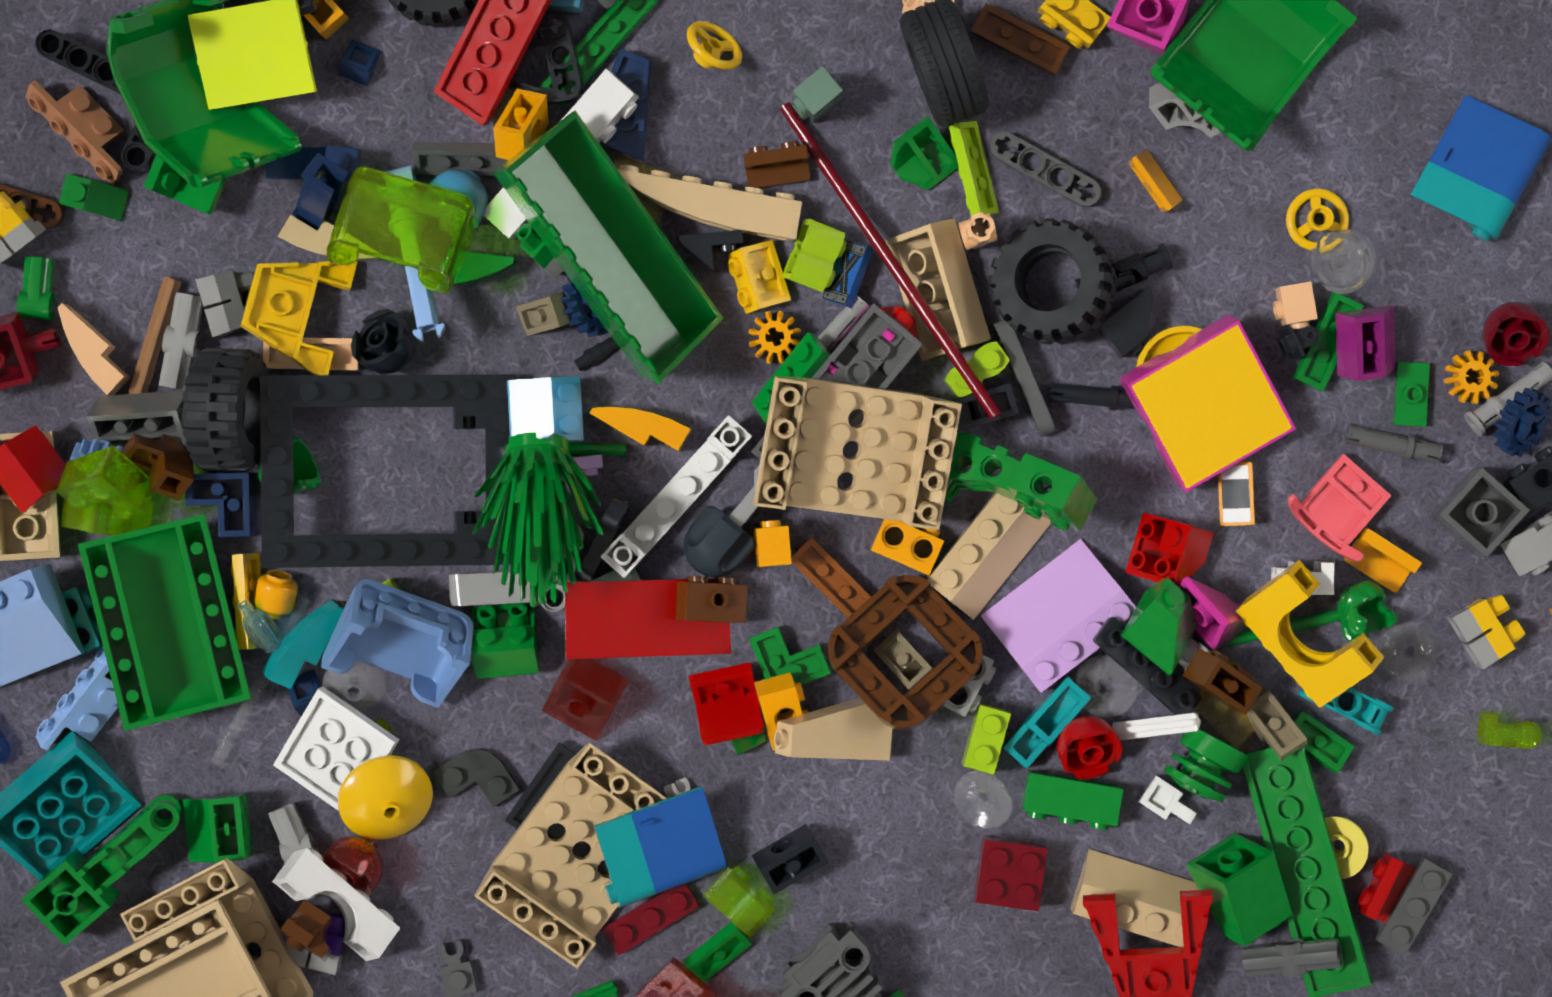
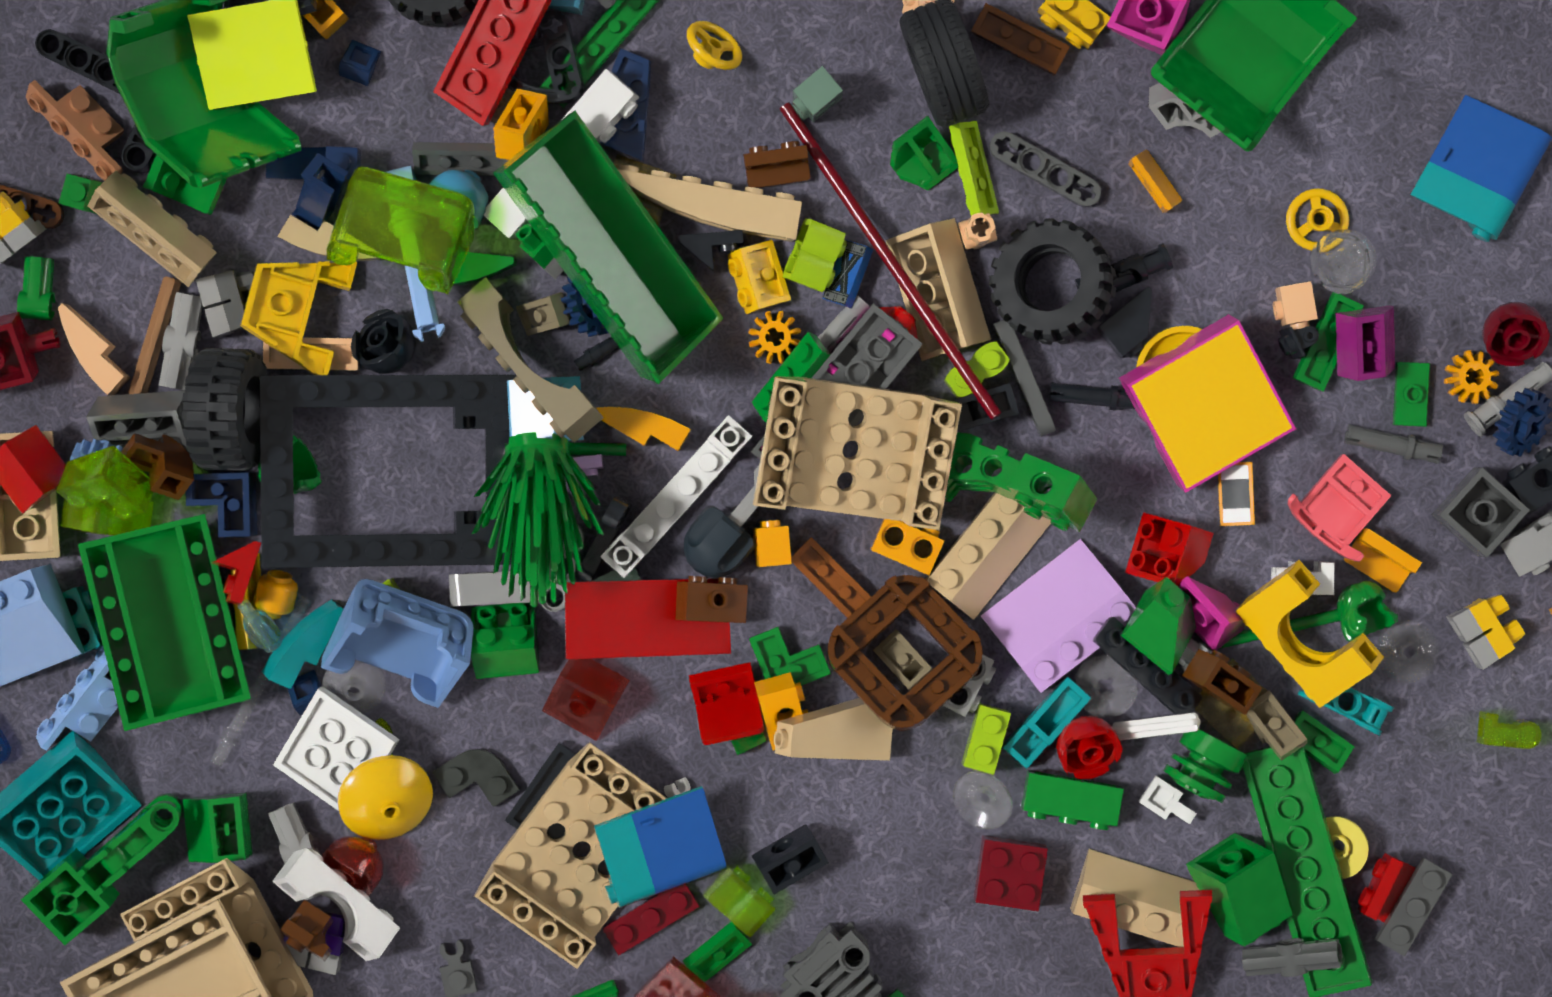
(151, 227): none -> tan slope
(242, 562): none -> red slope
(568, 408): none -> dark tan arch

